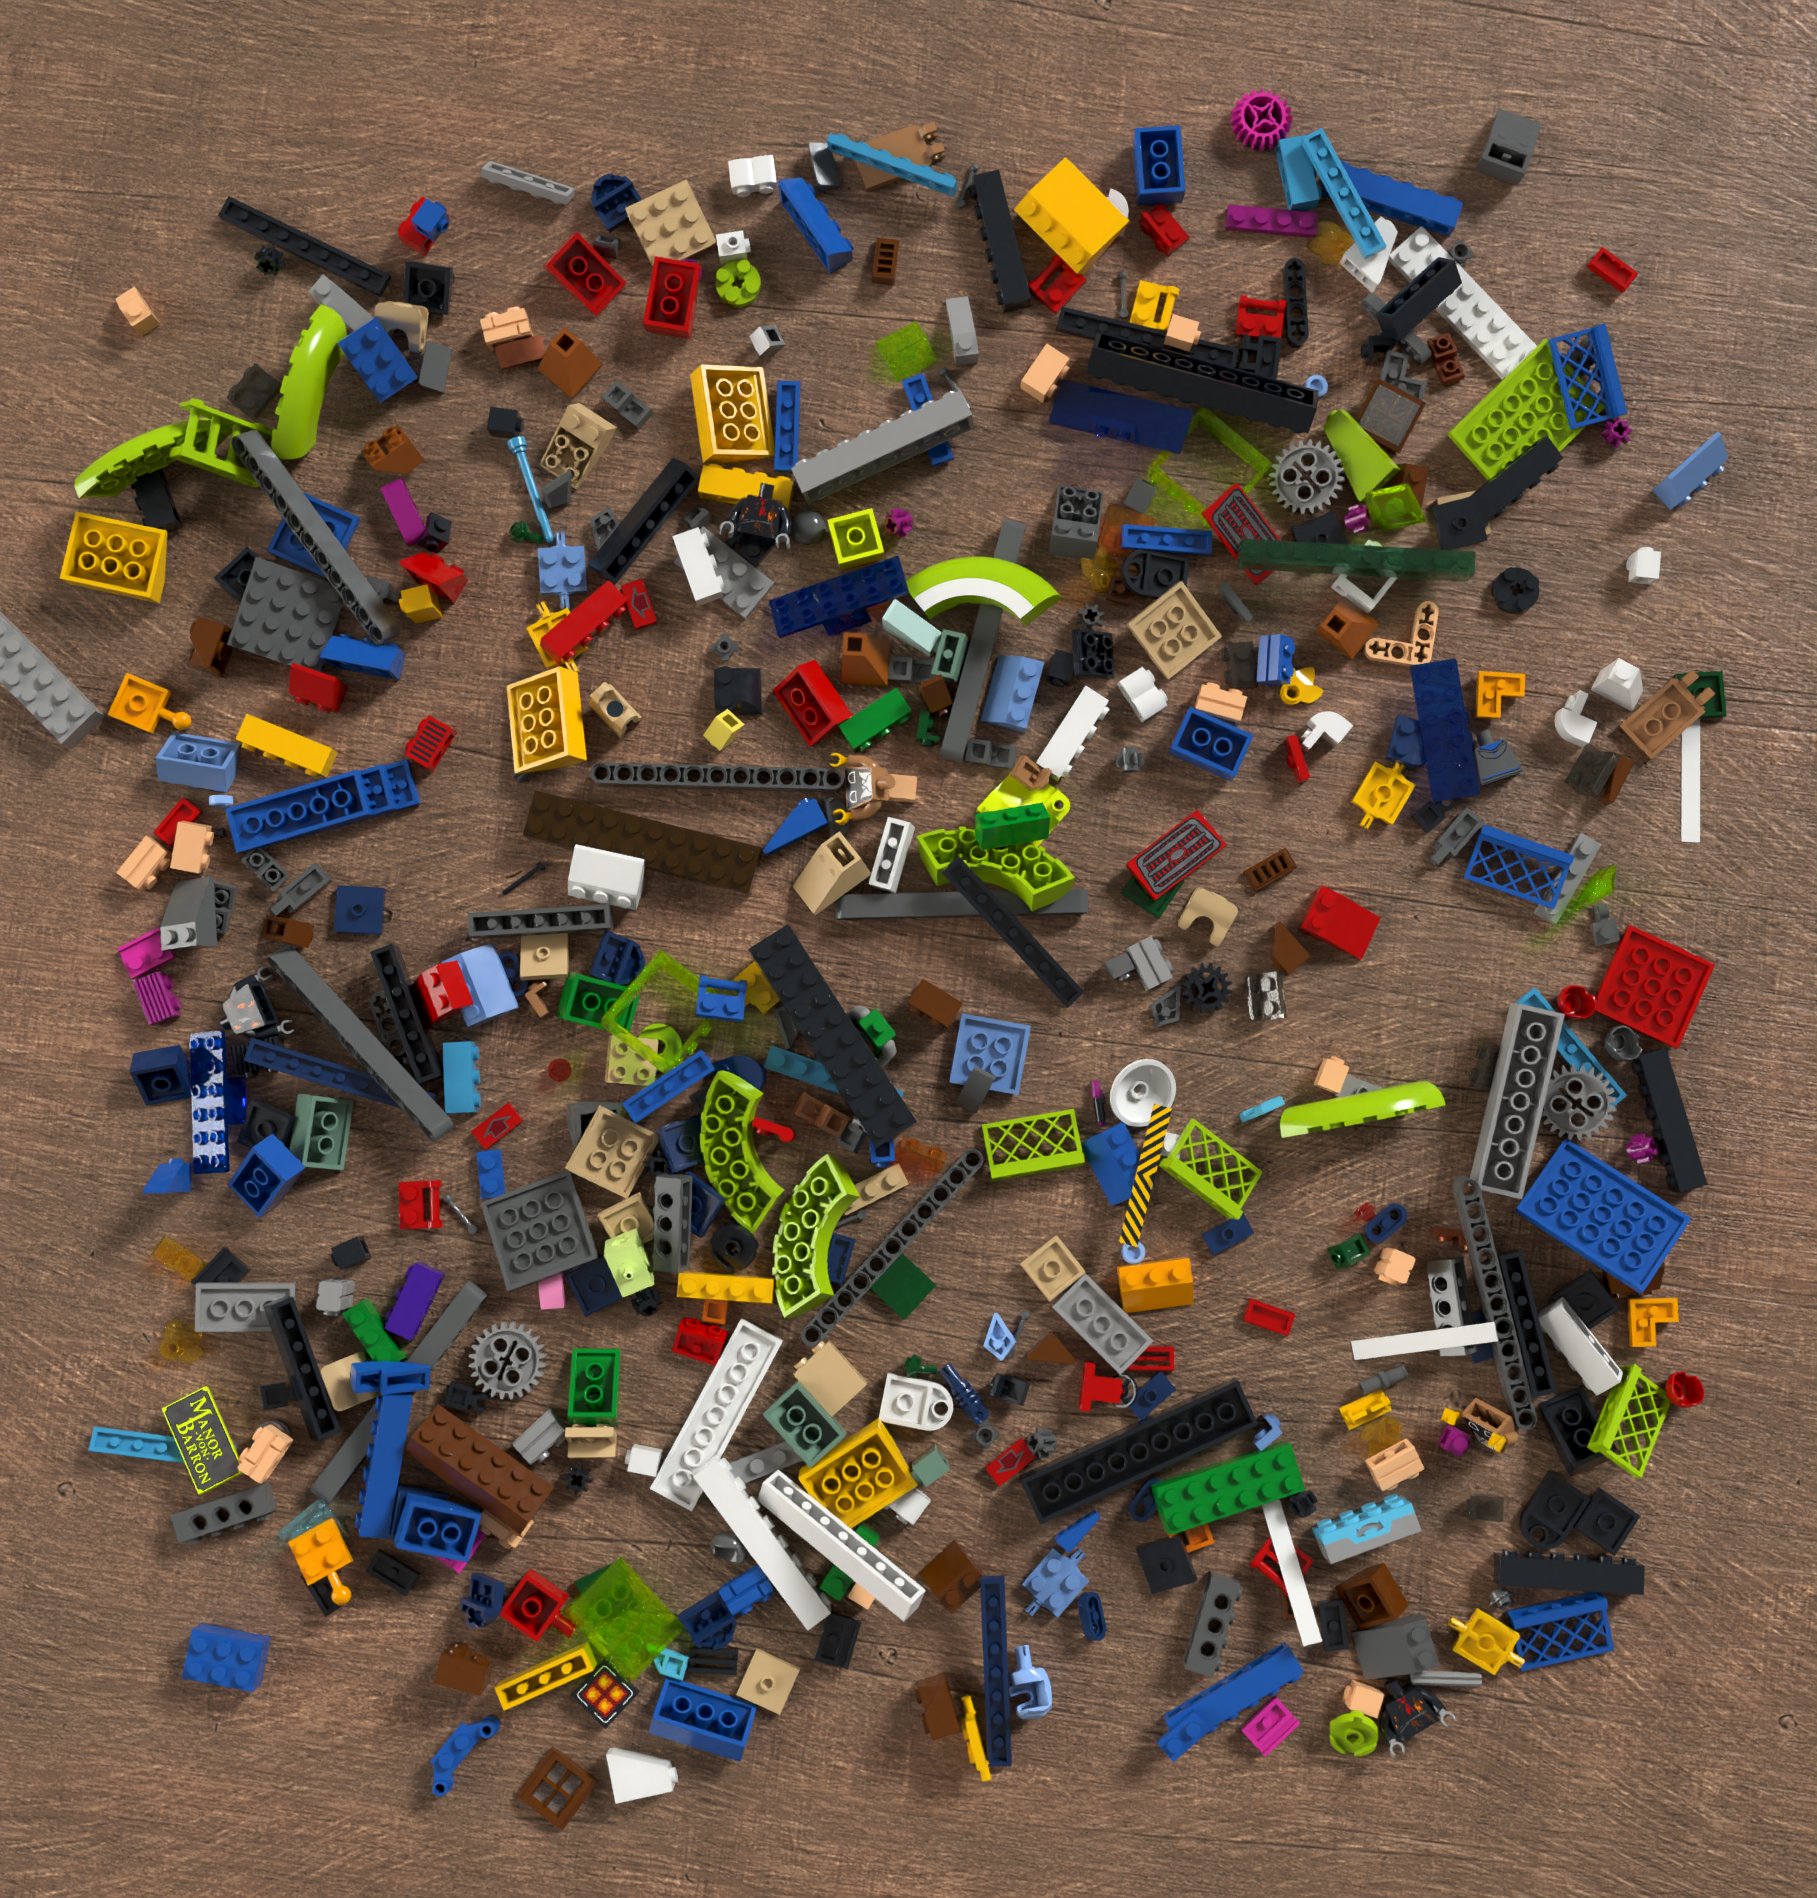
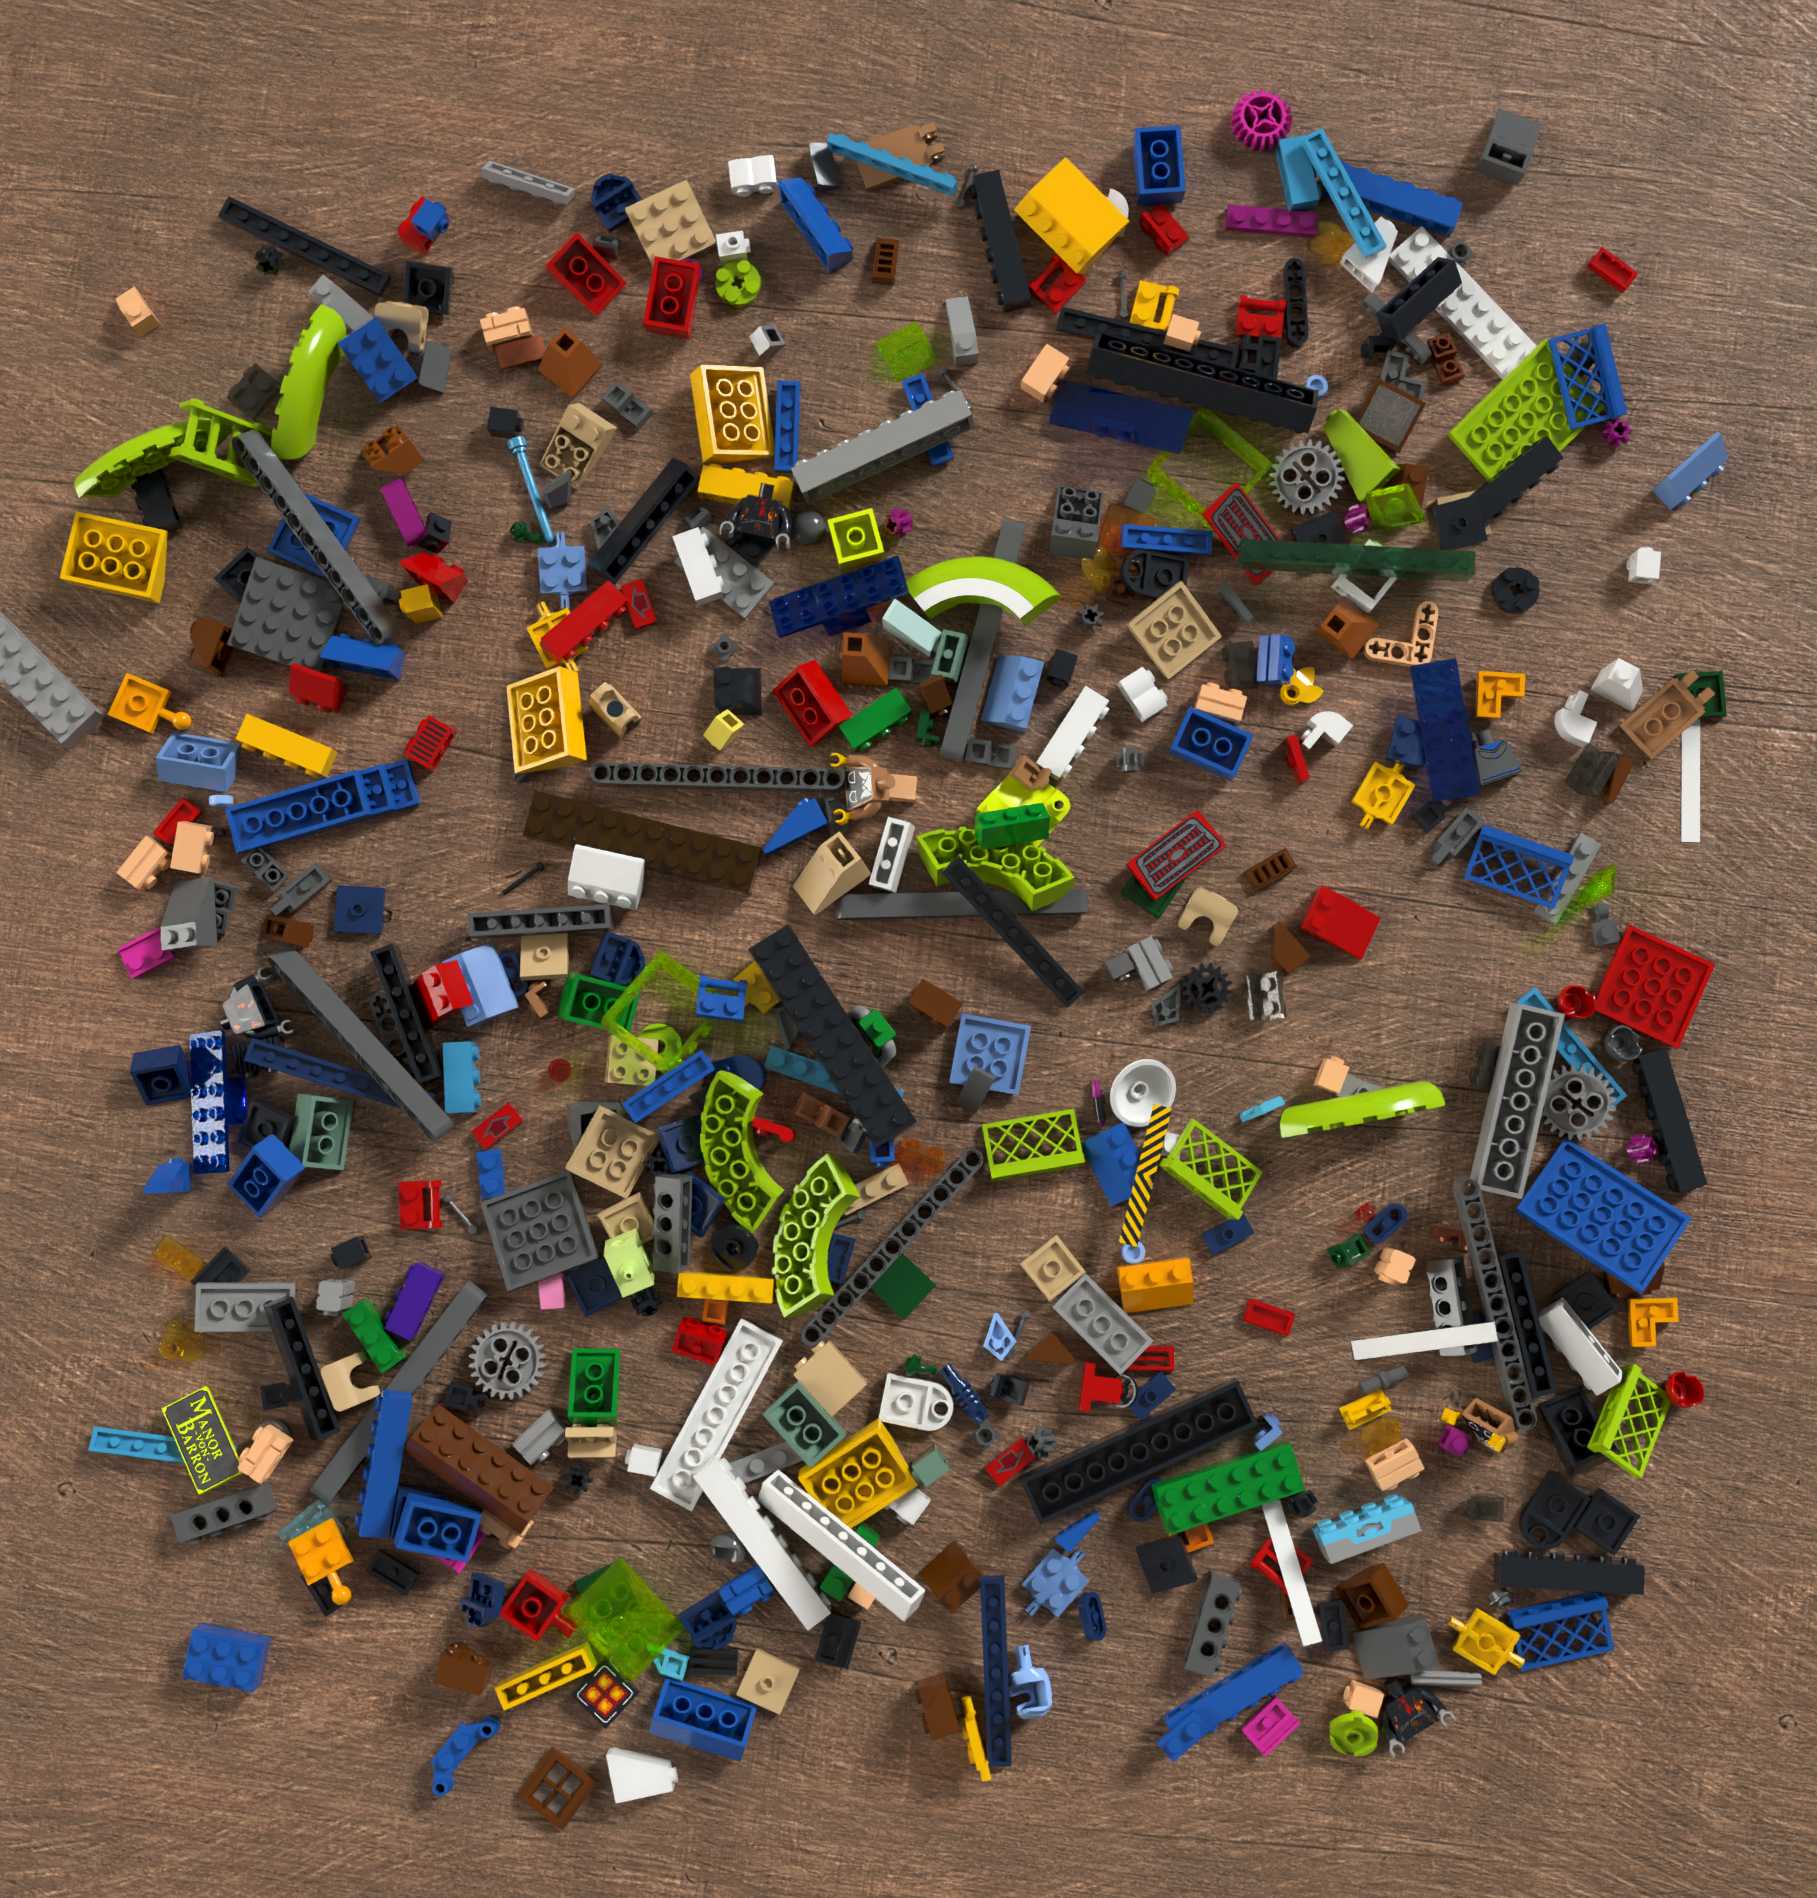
(157, 998): magenta brick -> none
(389, 1377): blue slope -> none
(1093, 654): black tile -> none

